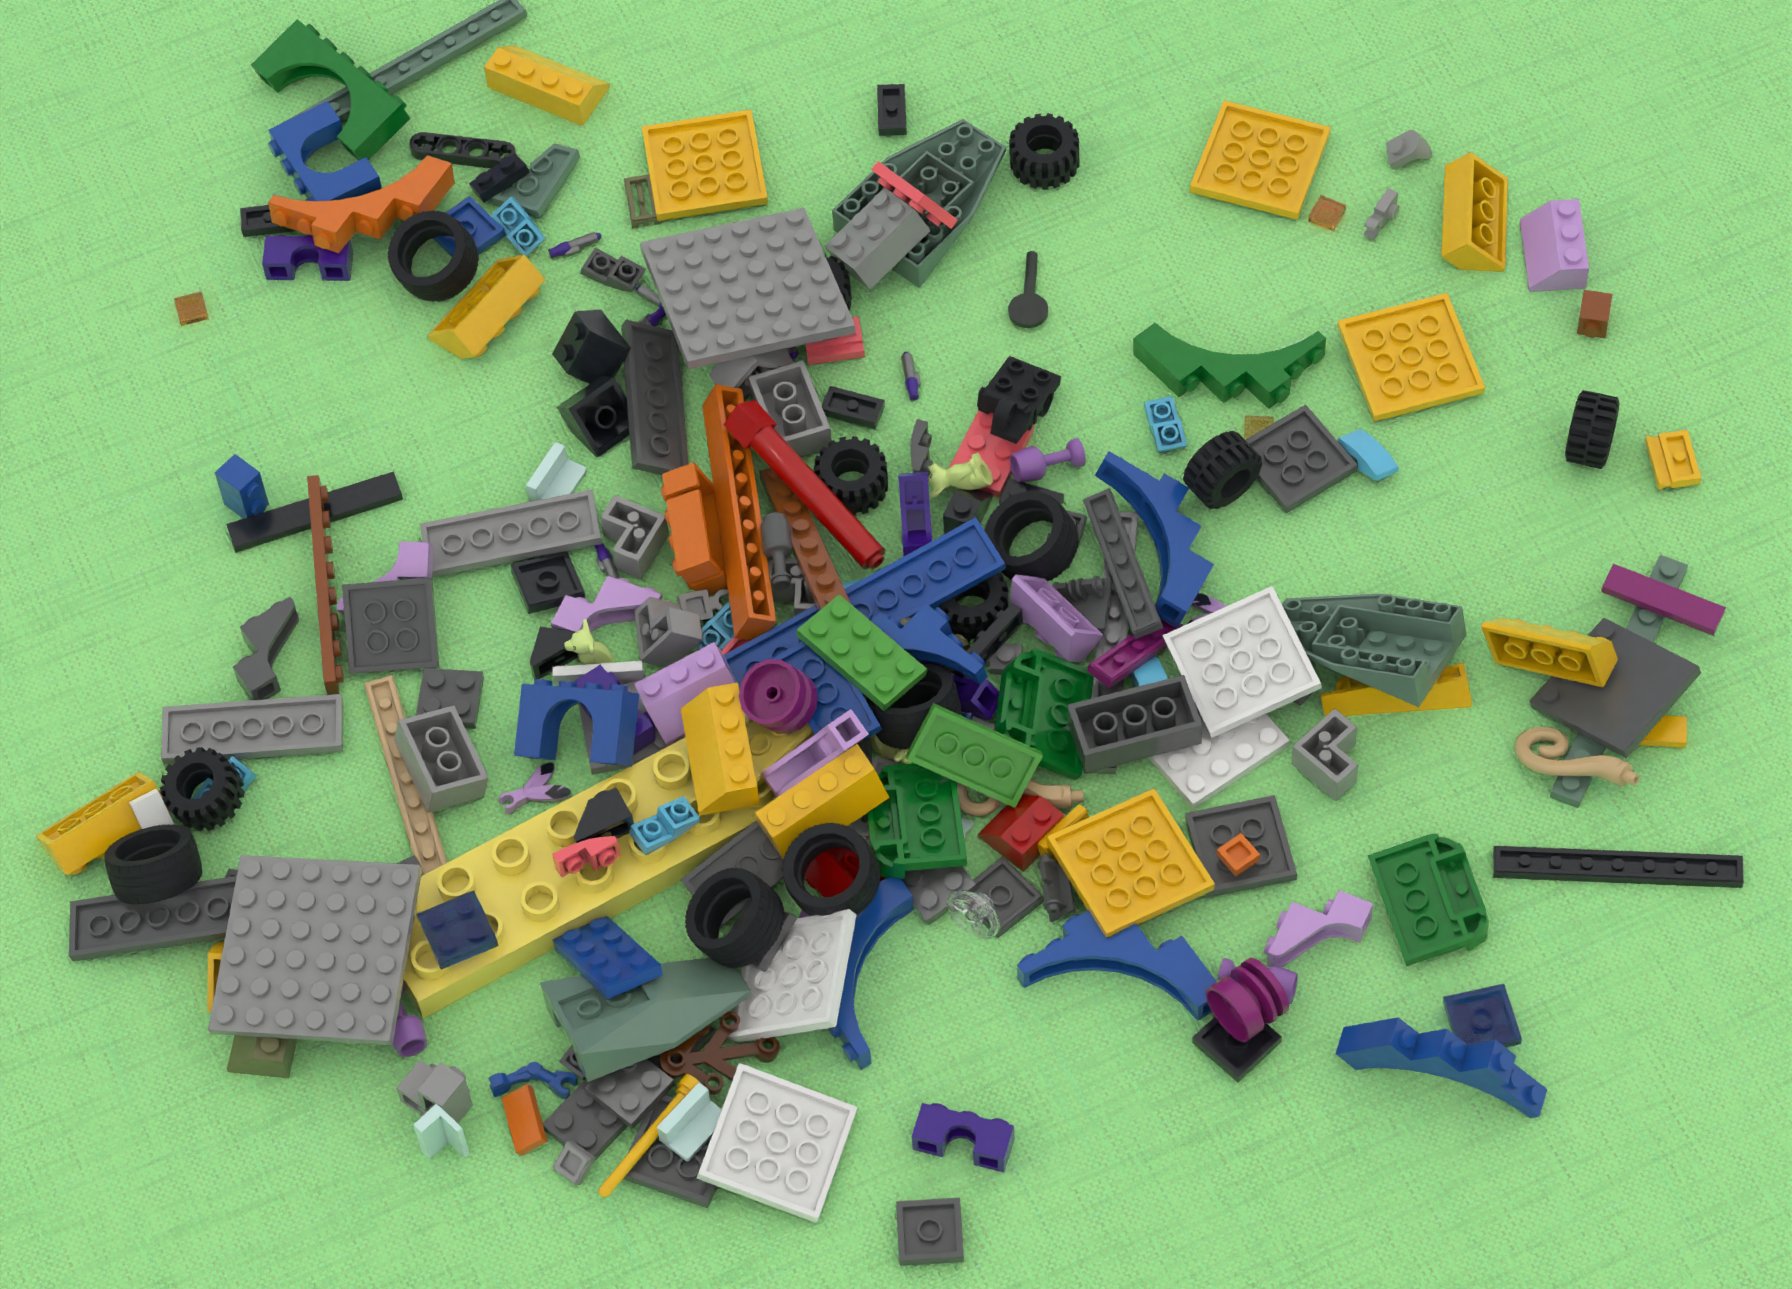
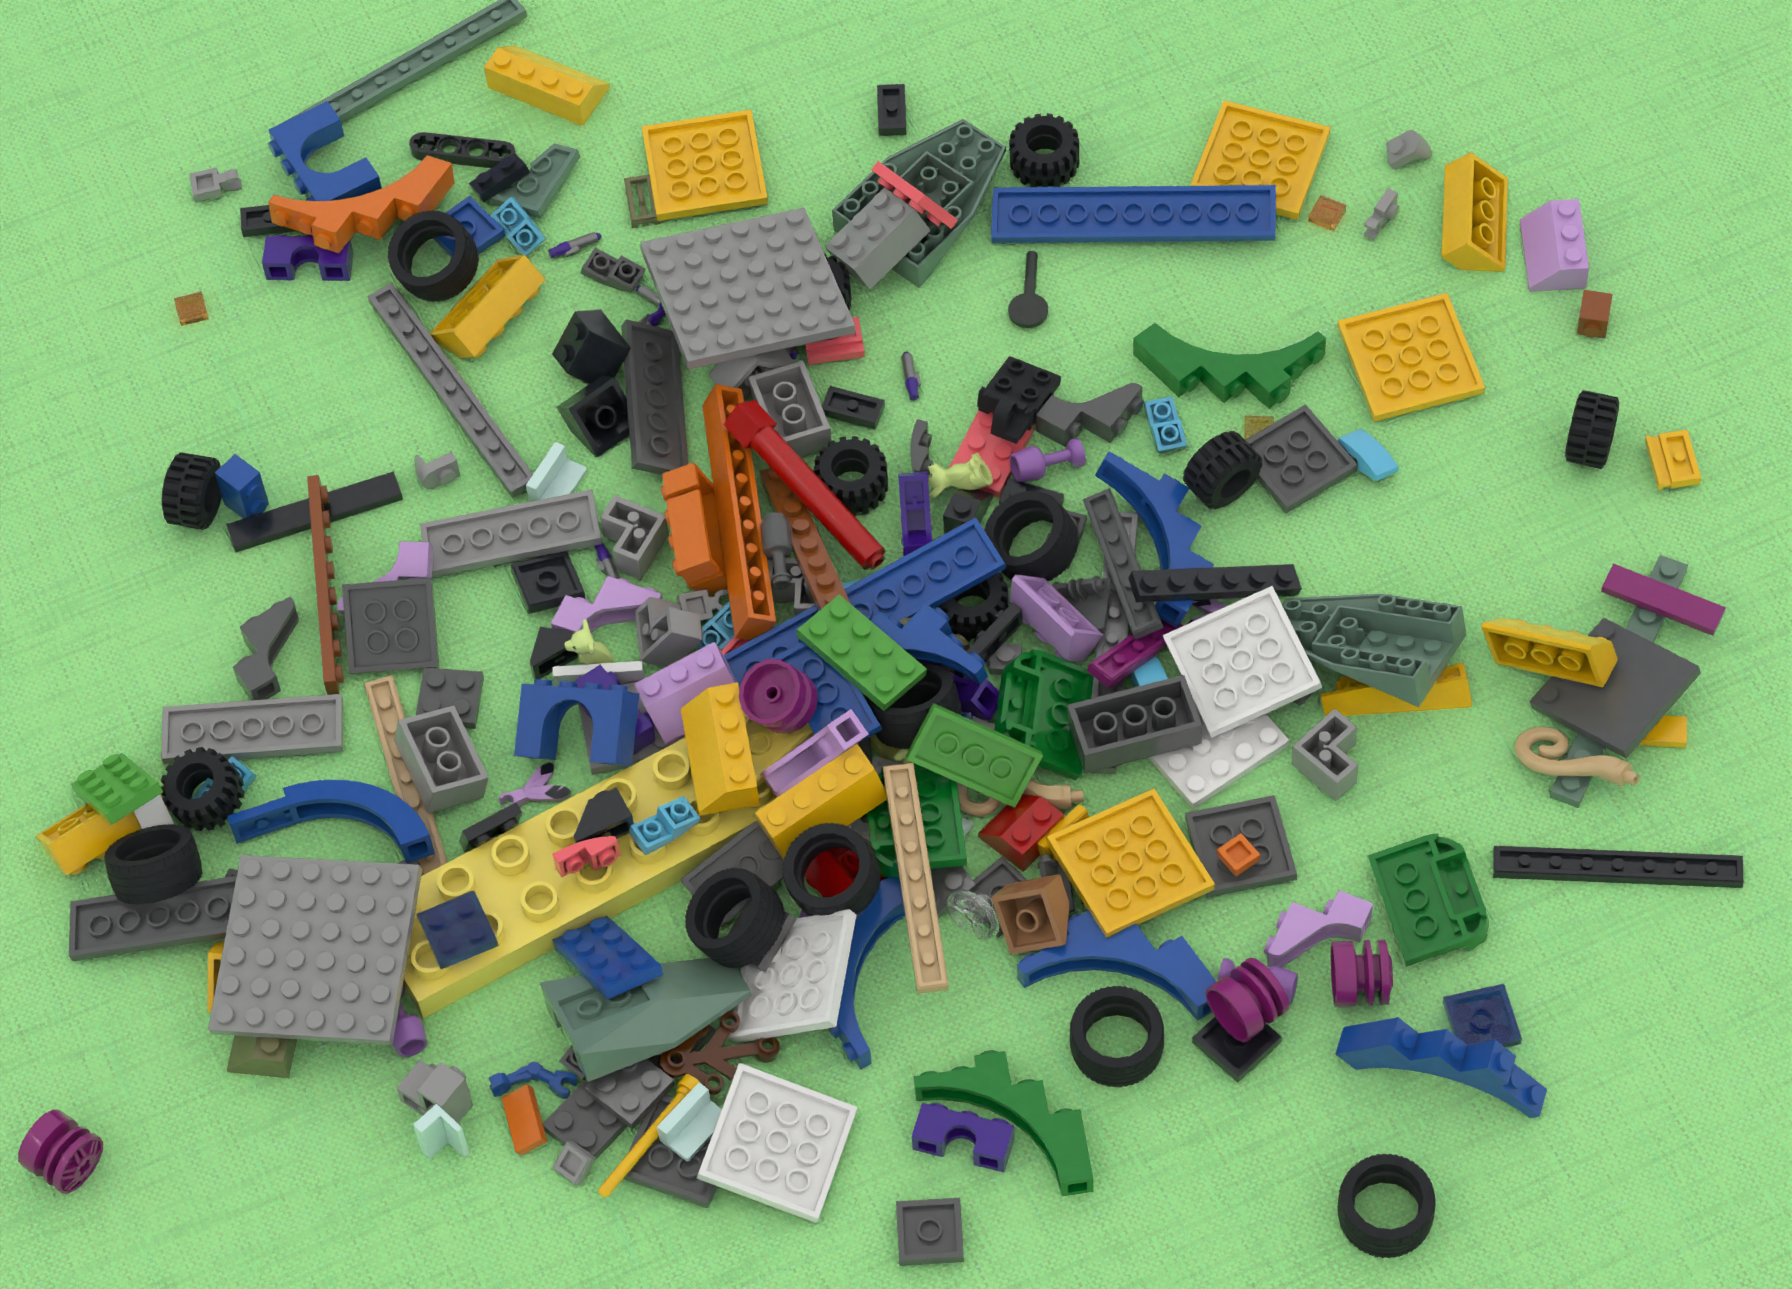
(60, 1151): none -> magenta wheel
(116, 787): none -> bright green plate
(191, 491): none -> black tyre
(209, 183): none -> light grey plate
(303, 54): green arch -> none
(338, 800): none -> blue arch
(437, 472): none -> light grey plate
(451, 389): none -> flat silver plate
(490, 827): none -> black plate
(915, 878): none -> tan tile
(1024, 1104): none -> green arch
(1033, 913): none -> medium nougat slope
(1101, 416): none -> dark grey arch
(1113, 1002): none -> black tyre
(1134, 214): none -> blue plate
(1212, 582): none -> black plate
(1360, 973): none -> magenta wheel
(1390, 1170): none -> black tyre

